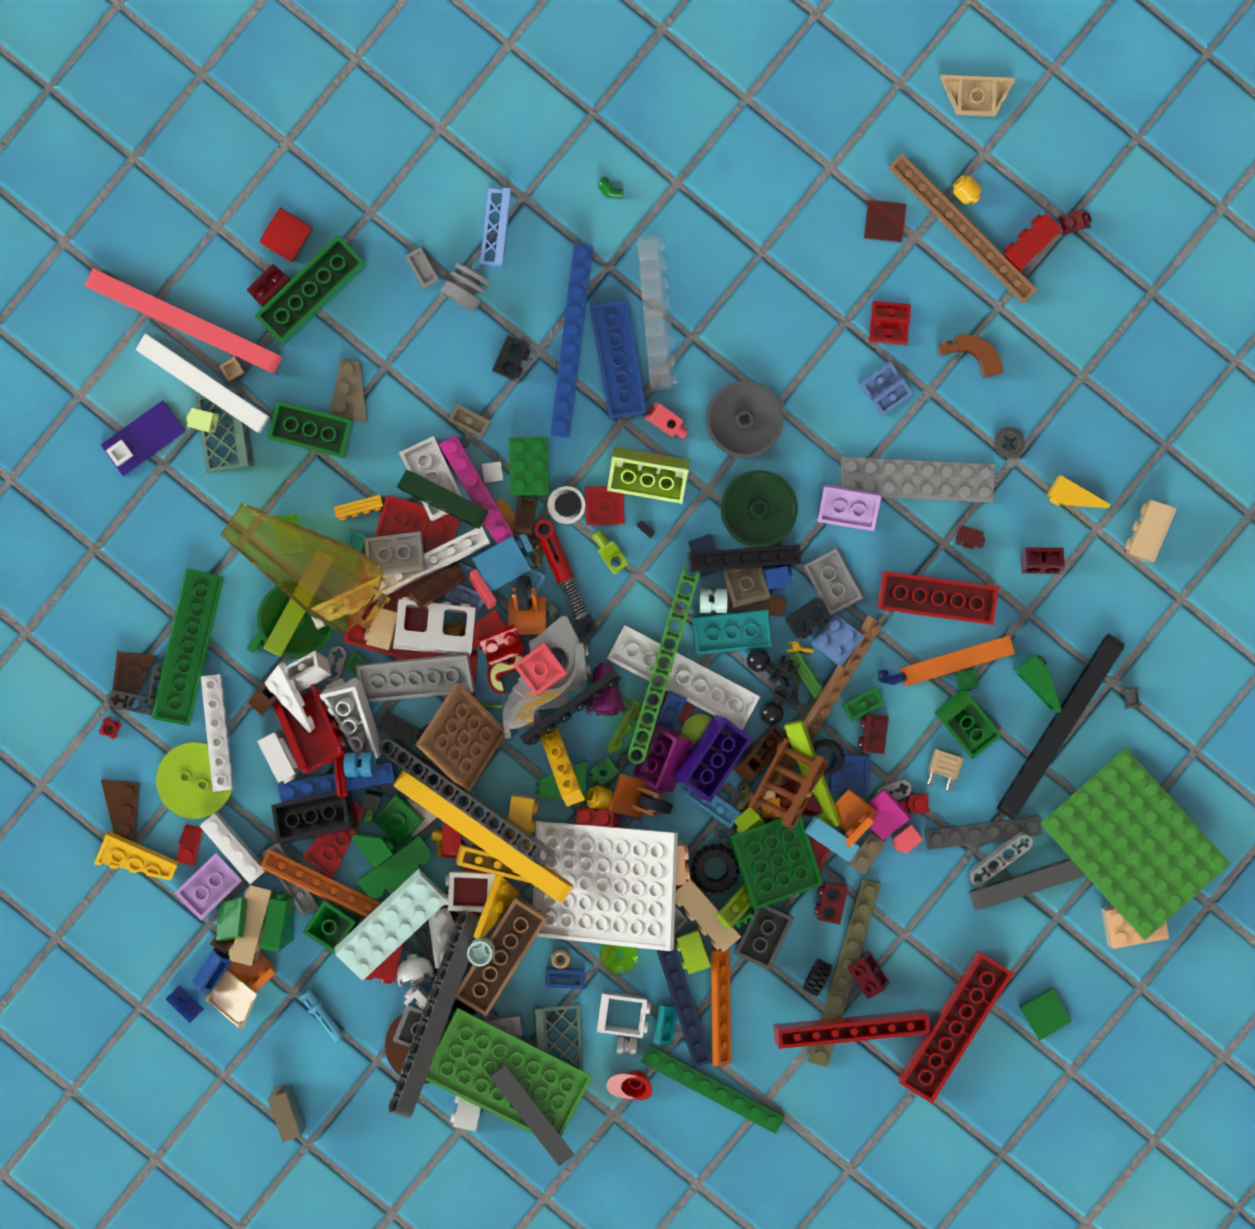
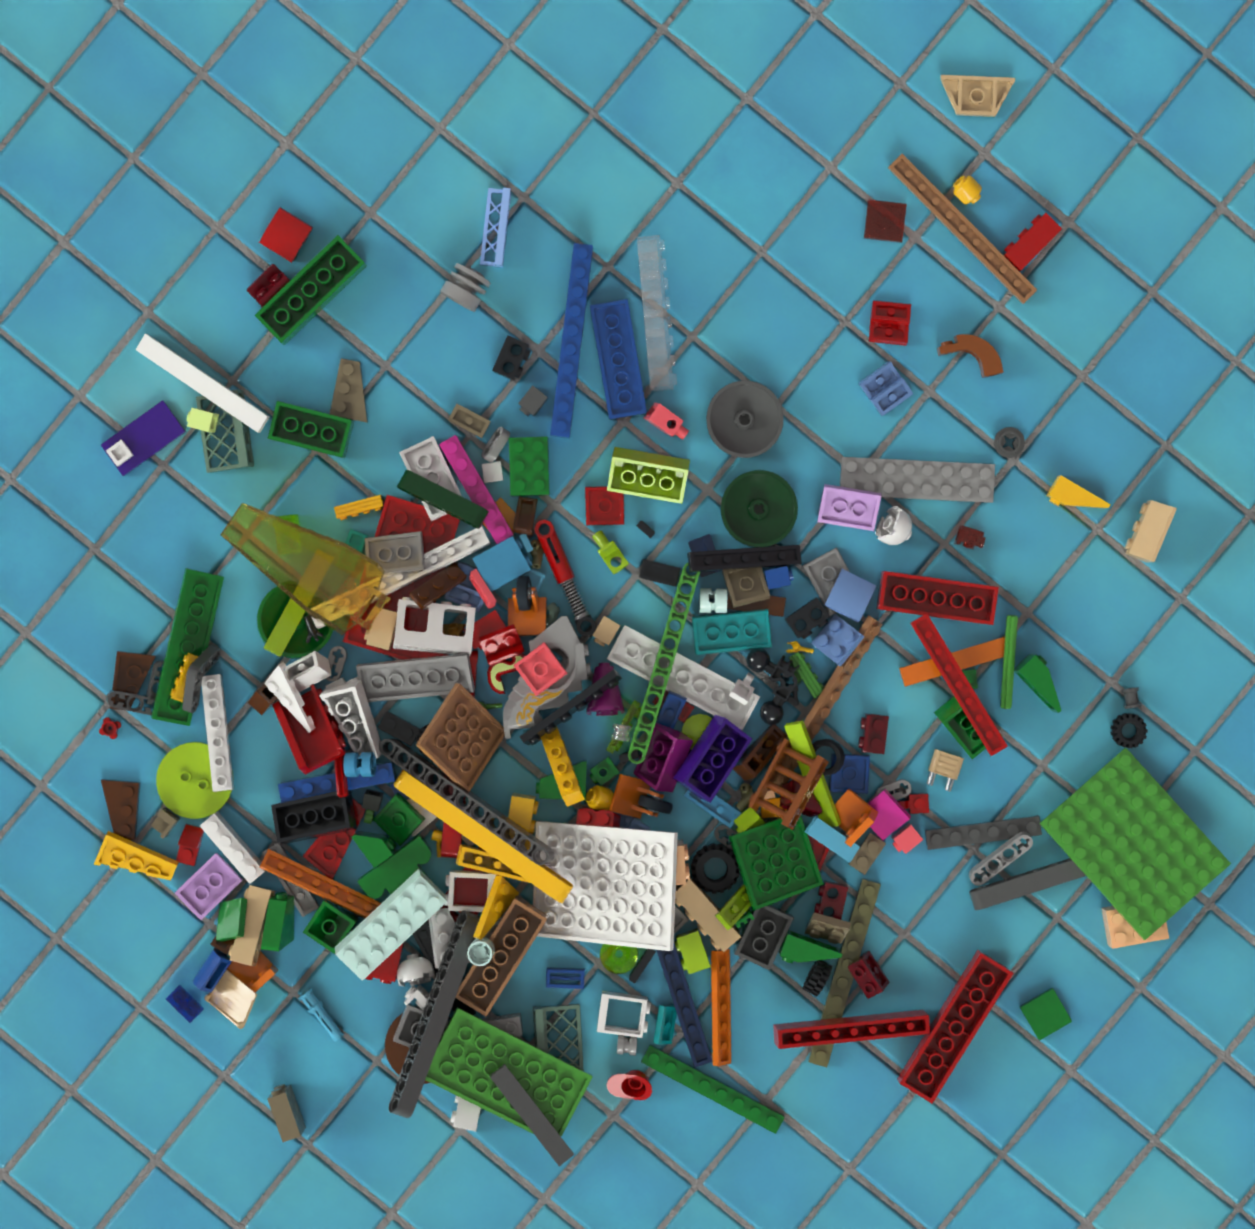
(165, 822): none -> dark tan panel
(178, 692): none -> yellow piece
(183, 321): coral beam -> none
(194, 677): none -> dark grey beam
(232, 369): tan tile -> none
(256, 644): green plate -> none
(279, 757): white window -> none
(312, 631): none -> black bar
(354, 660): green tile -> none
(422, 268): light grey tile -> none
(495, 444): none -> light grey beam
(532, 401): none -> dark grey brick
(560, 965): tan plate -> none
(566, 505): tile -> none
(605, 631): none -> tan brick
(607, 190): green arm -> none
(621, 732): none -> clear wheel
(641, 965): none -> black tile
(659, 572): none -> black tile
(742, 690): none -> white plate
(804, 949): none -> green slope
(827, 928): none -> dark tan plate
(850, 595): none -> medium blue slope
(863, 704): green plate -> none
(891, 680): clear blue arm -> none
(895, 527): none -> white cylinder
(959, 684): none -> red plate
(1008, 661): none -> bright green axle
(1042, 560): dark red brick -> none
(1060, 726): black beam -> none
(1075, 221): dark red bracket -> none
(1117, 730): none -> black tyre

